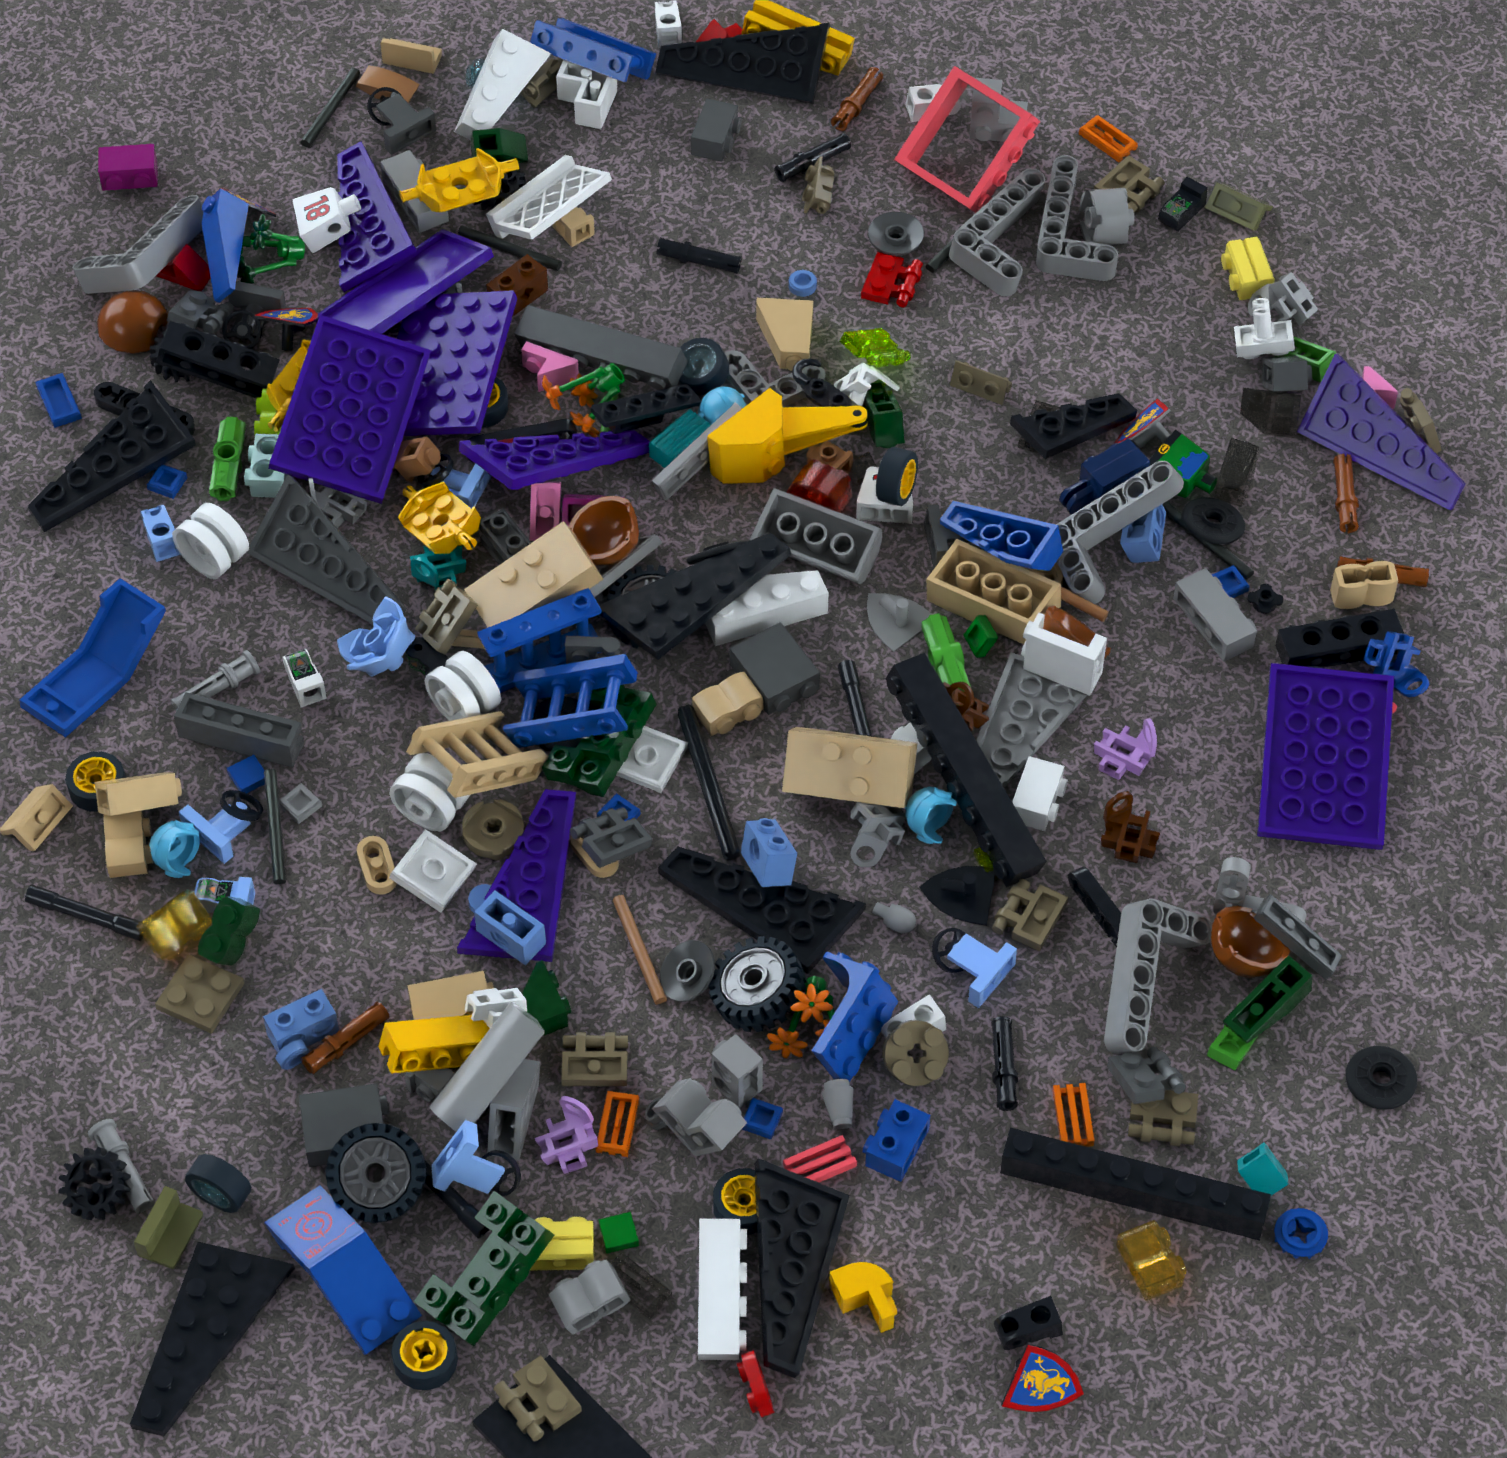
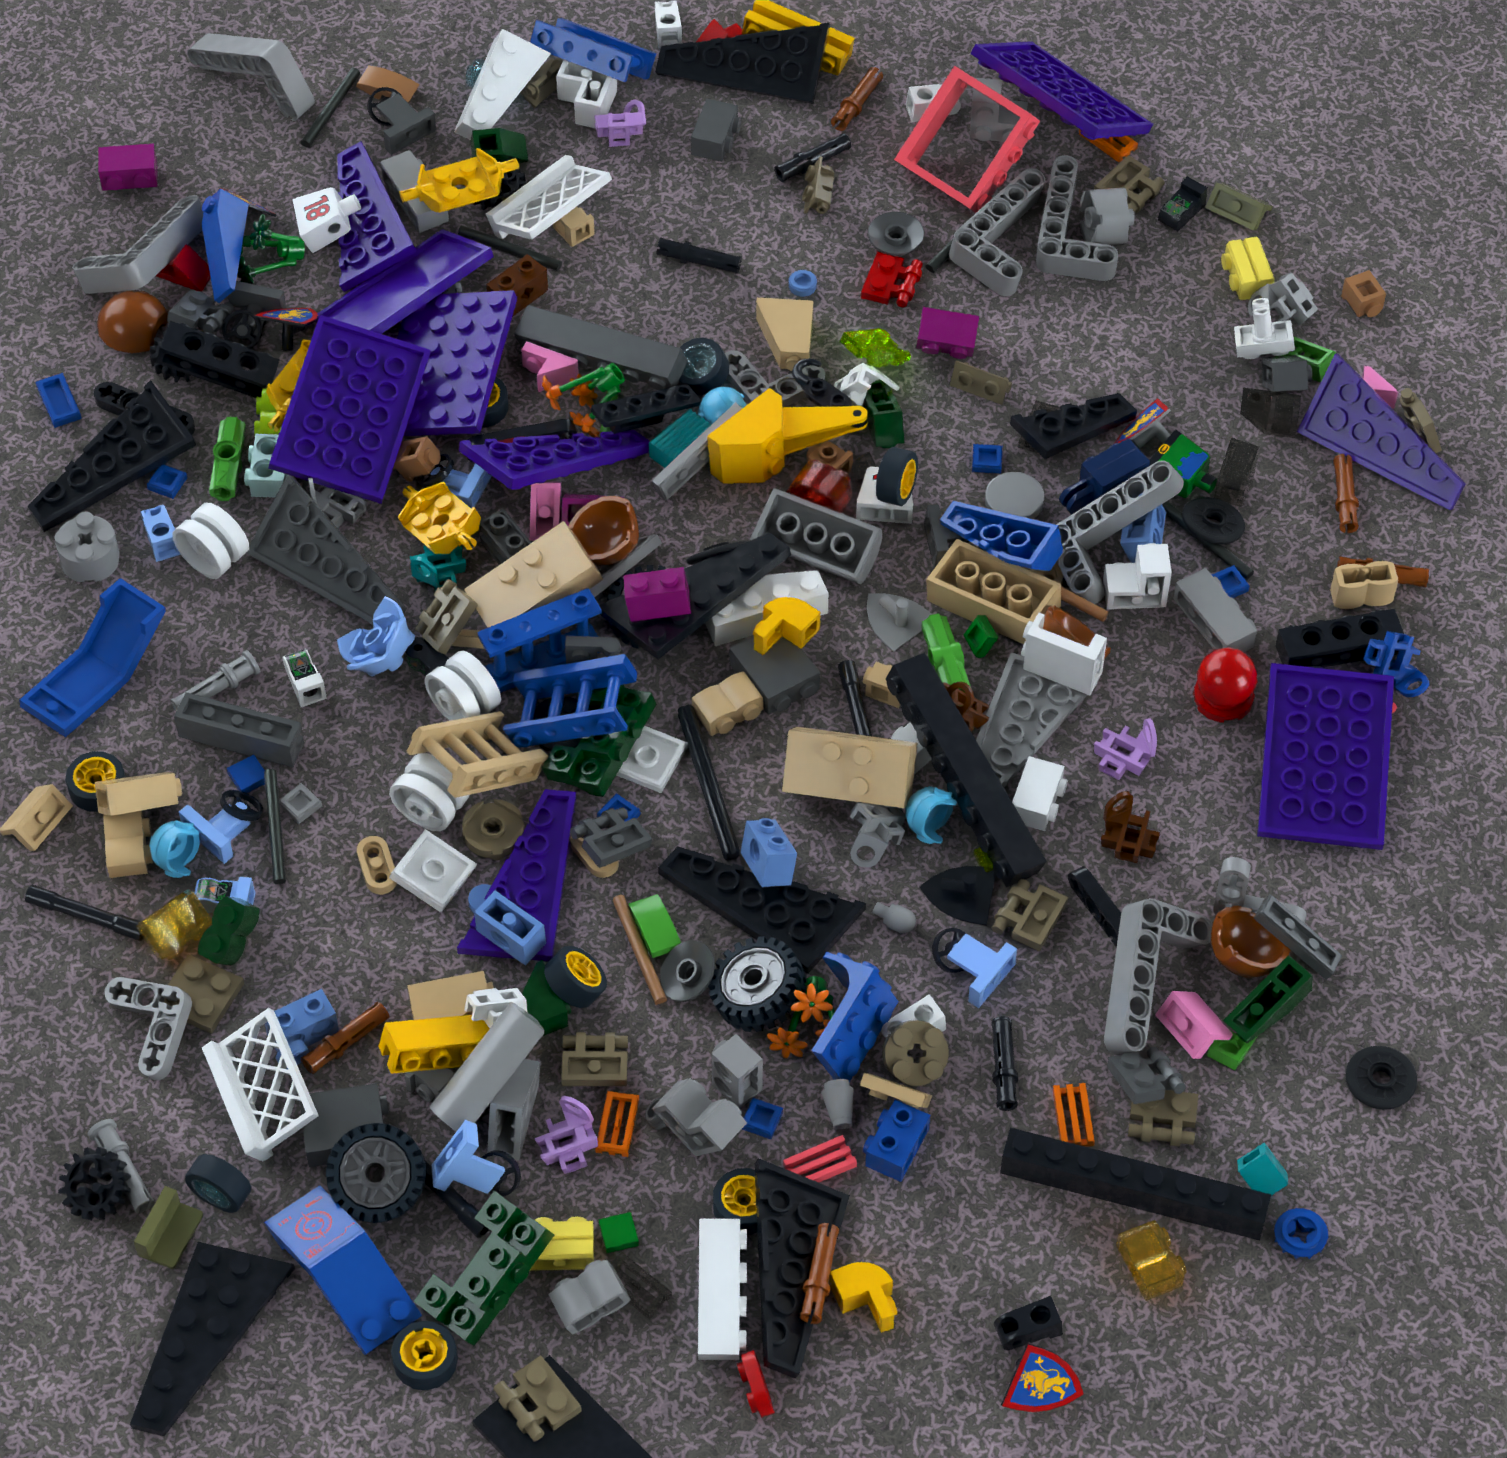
(87, 548): none -> light grey brick
(163, 1016): none -> light grey beam
(241, 1102): none -> white fence
(257, 57): none -> light grey beam
(410, 55): tan panel -> none
(575, 976): none -> black wheel
(621, 125): none -> lavender piece
(655, 925): none -> bright green slope
(657, 594): none -> magenta brick
(787, 619): none -> yellow brick
(817, 1285): none -> dark orange pin
(877, 685): none -> tan brick
(883, 1088): none -> tan plate
(947, 332): none -> magenta brick
(987, 458): none -> blue tile
(1015, 494): none -> light grey tile
(1061, 90): none -> dark purple plate
(1139, 583): none -> white brick
(1192, 1022): none -> bright pink panel
(1225, 685): none -> red tile
(1263, 605): black plate -> none
(1366, 299): none -> medium nougat brick

